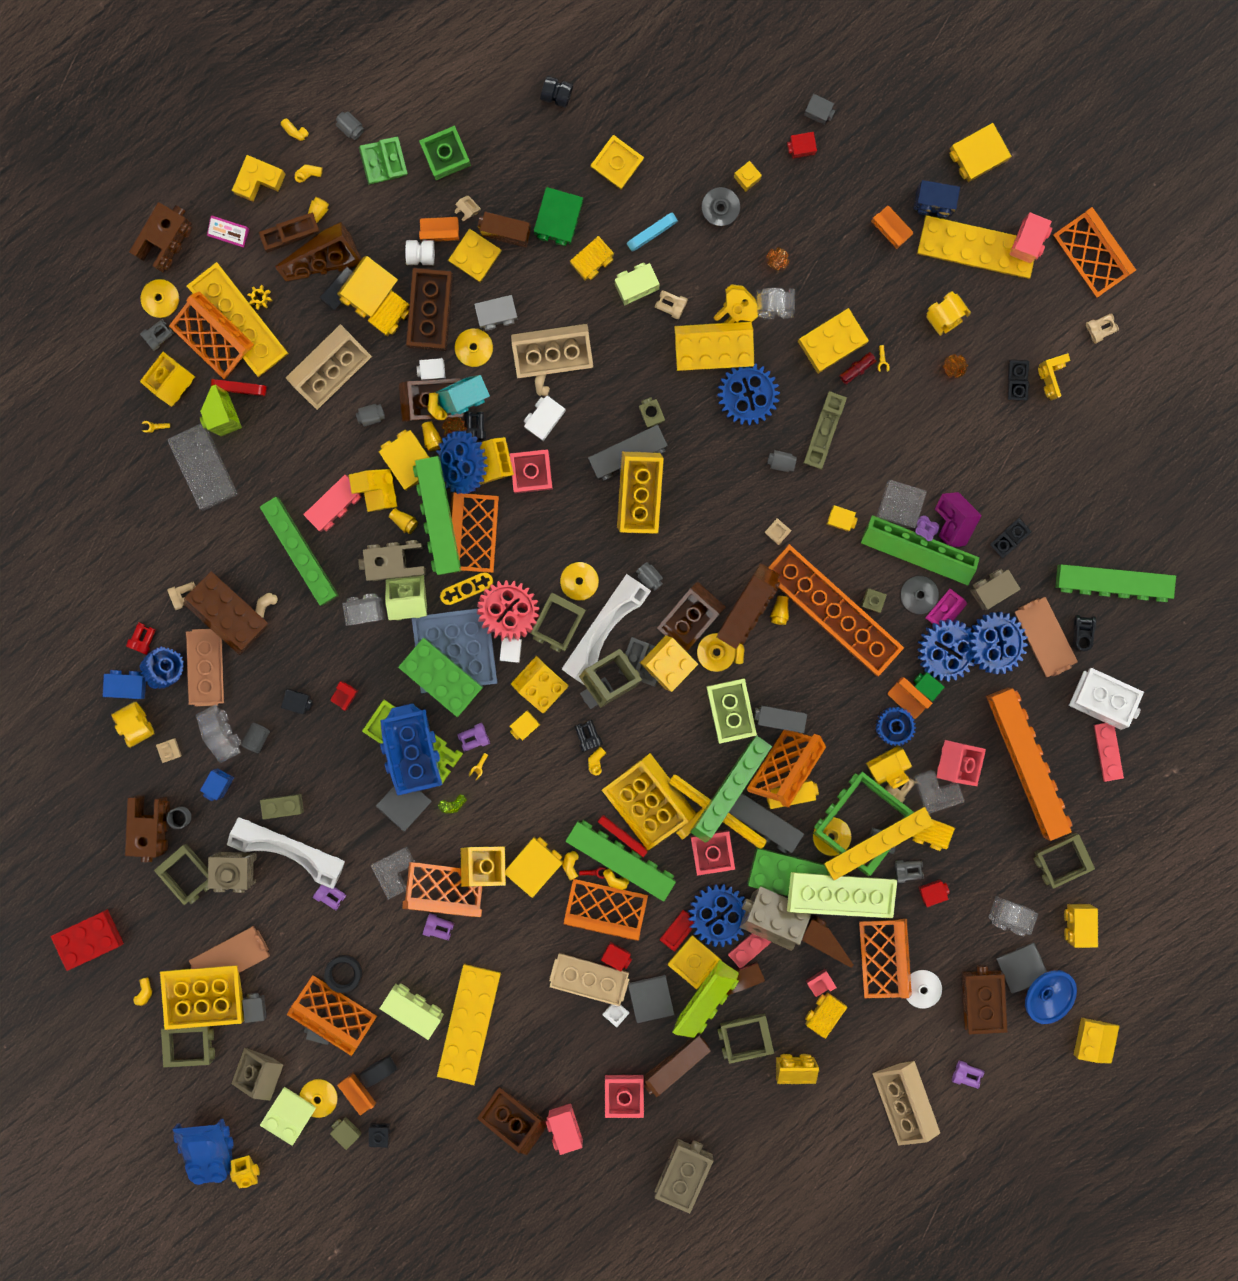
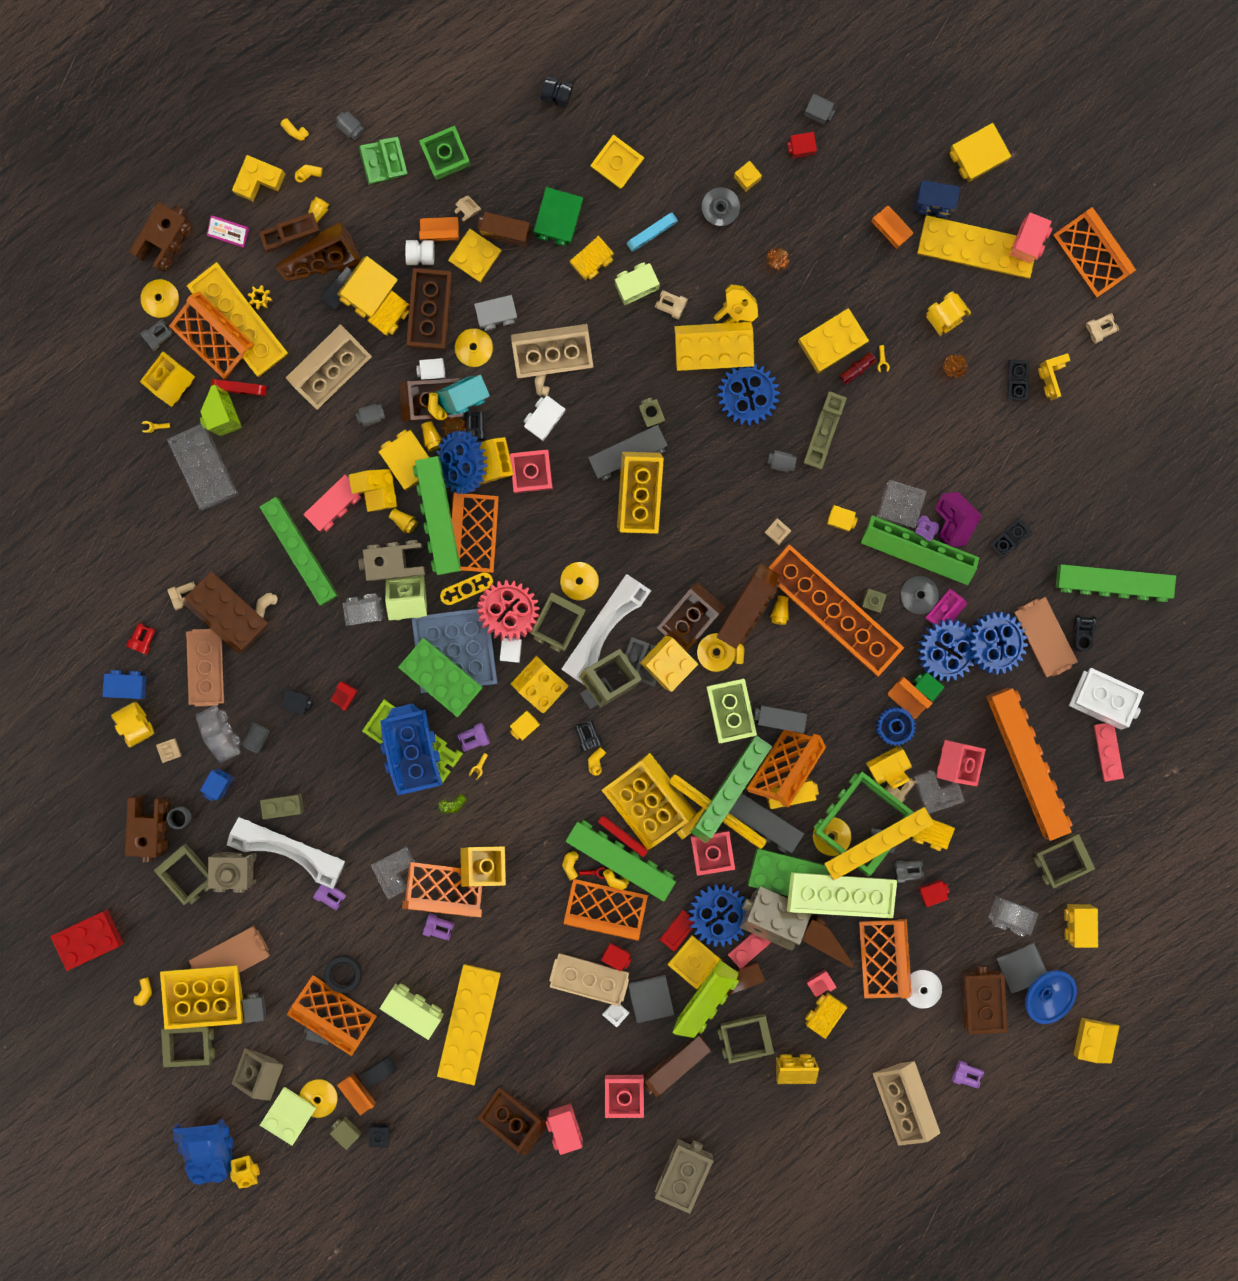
(152, 669): blue brick -> none
(403, 808): dark grey slope -> none
(533, 866): yellow brick -> none
(649, 576): dark grey brick -> none
(775, 302): clear brick -> none
(995, 589): dark tan brick -> none

